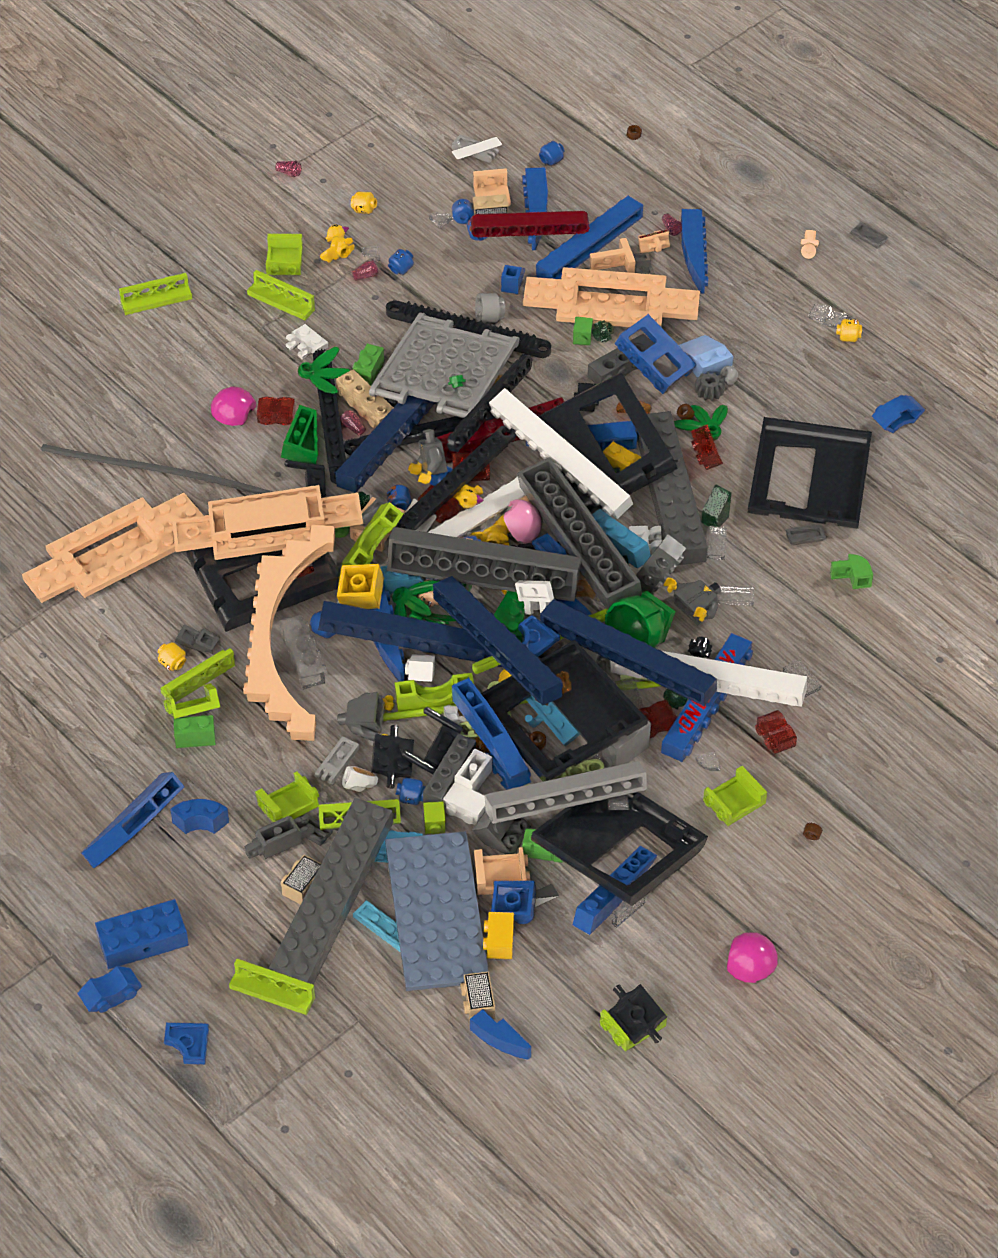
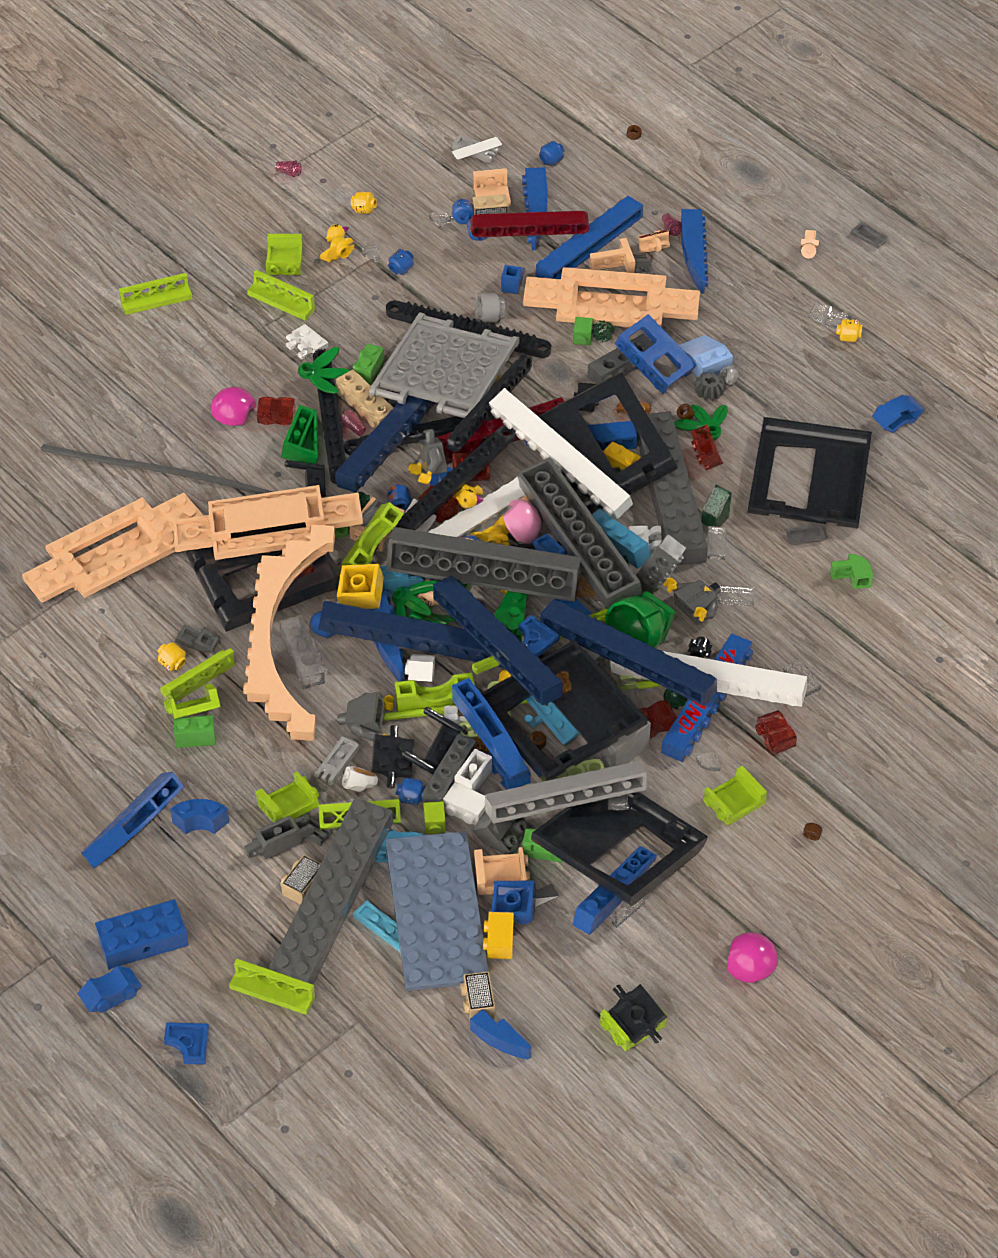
(365, 270): clear pink cone -> none
(456, 381): green plate -> none
(533, 592): white plate -> none

